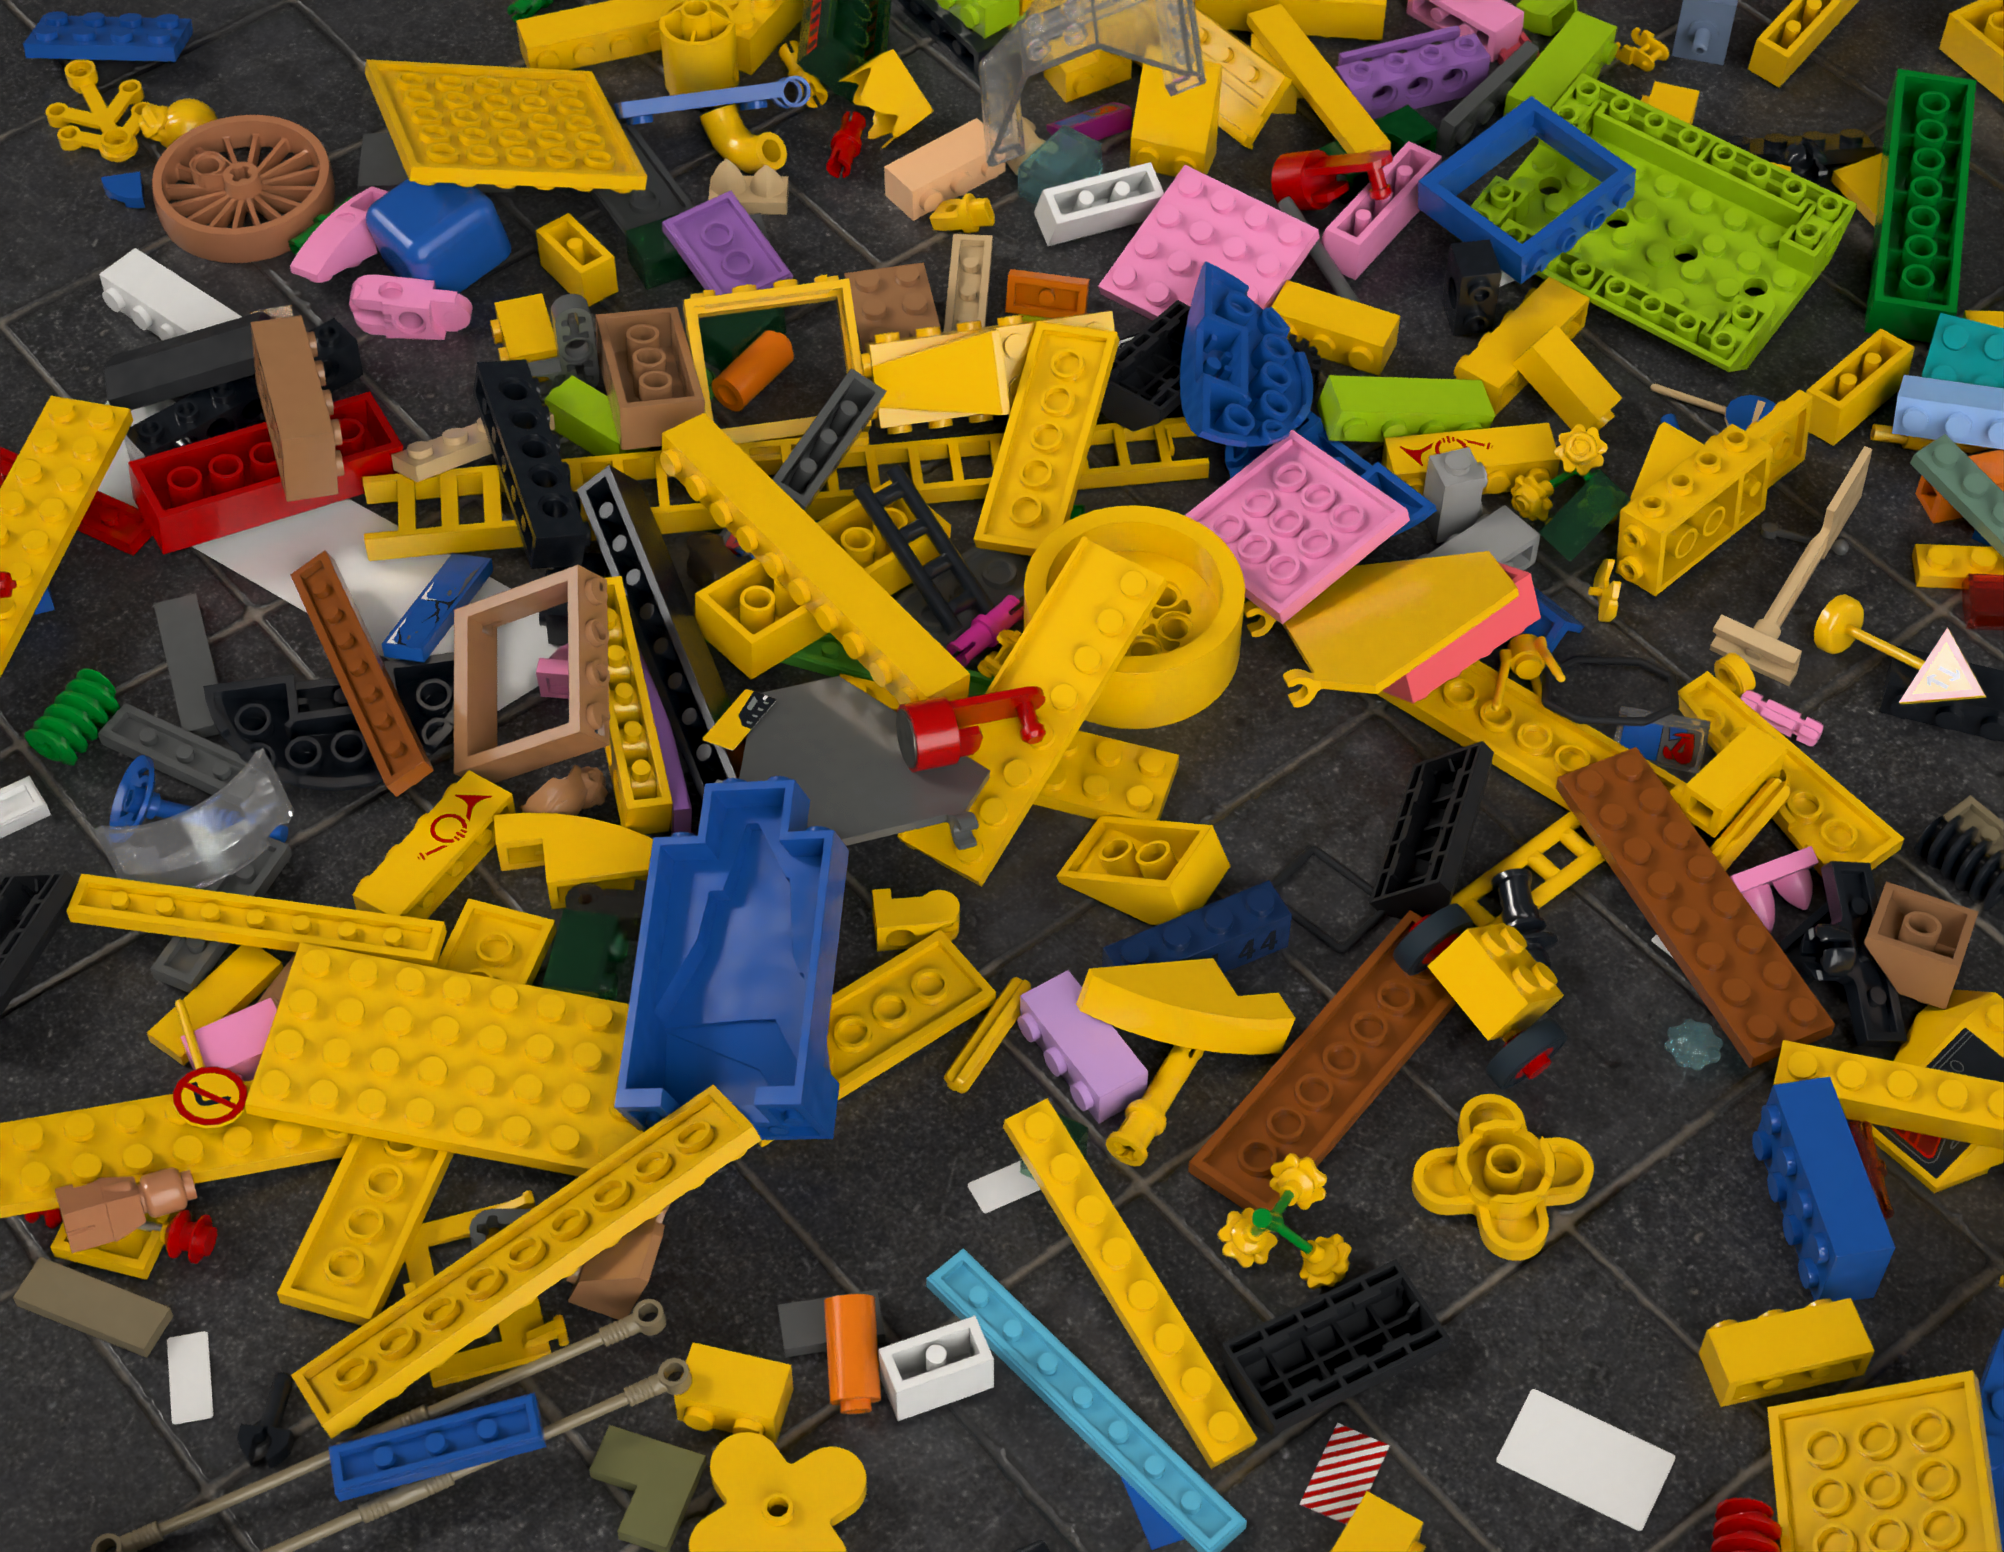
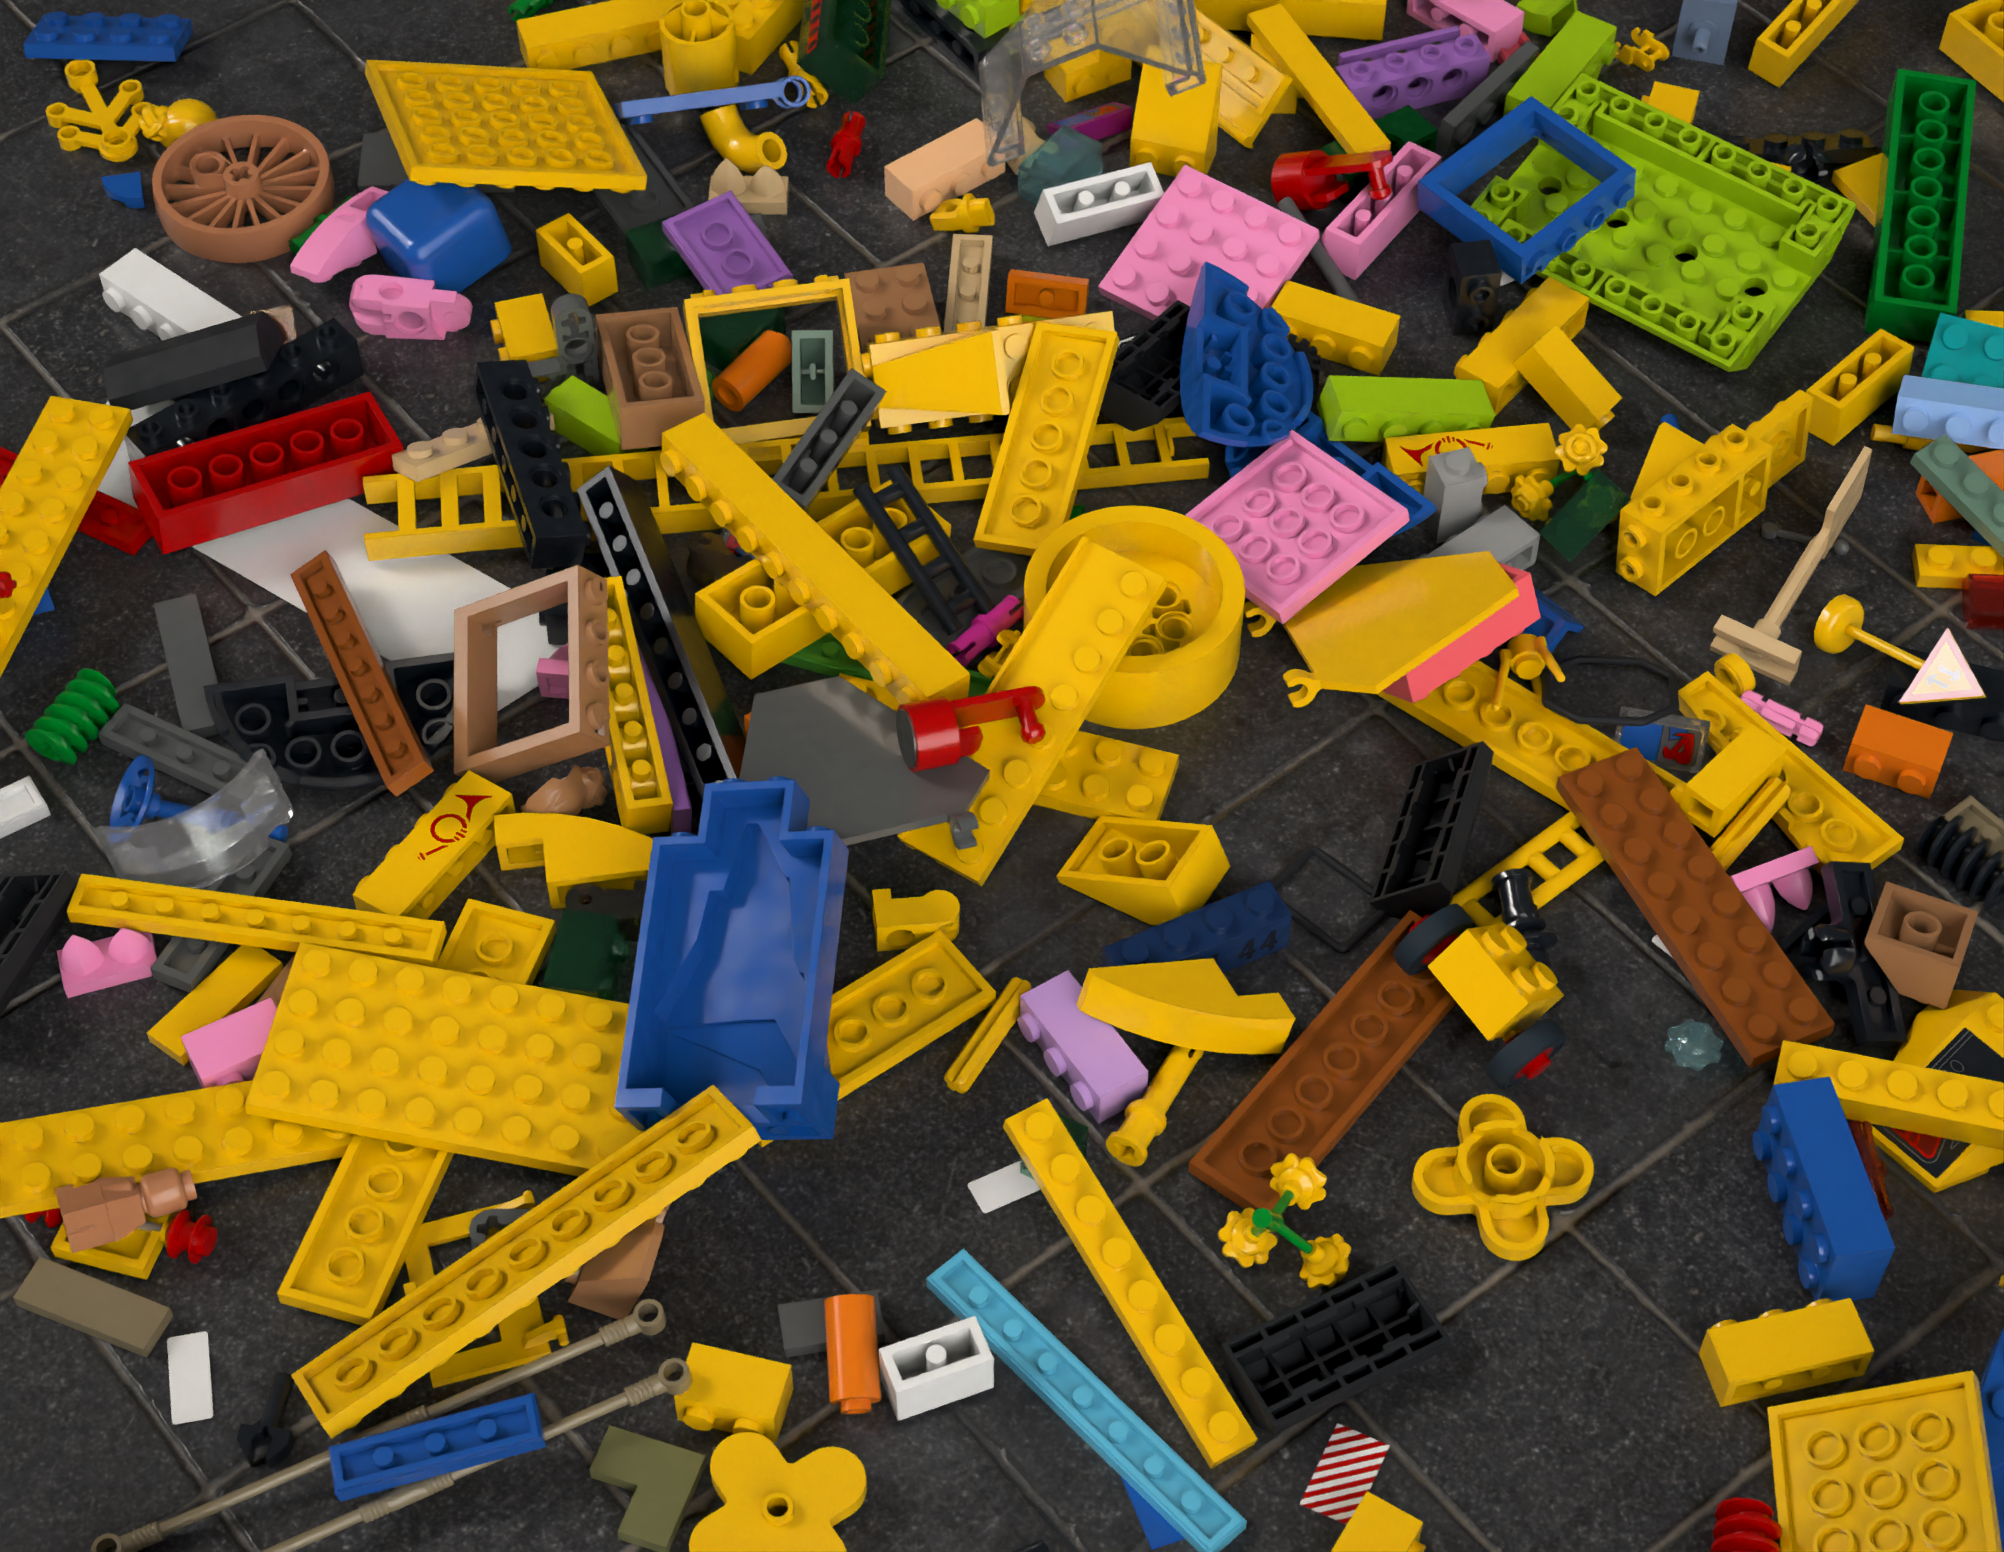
(106, 962): none -> bright pink tile
(209, 1094): piece -> none
(297, 408): medium nougat brick -> none
(433, 610): blue tile -> none
(739, 719): yellow sticker -> none
(812, 369): none -> sand green slope
(891, 92): yellow piece -> none
(1586, 1459): white sticker -> none
(1605, 592): yellow piece -> none
(1739, 412): piece -> none
(1897, 751): none -> orange brick

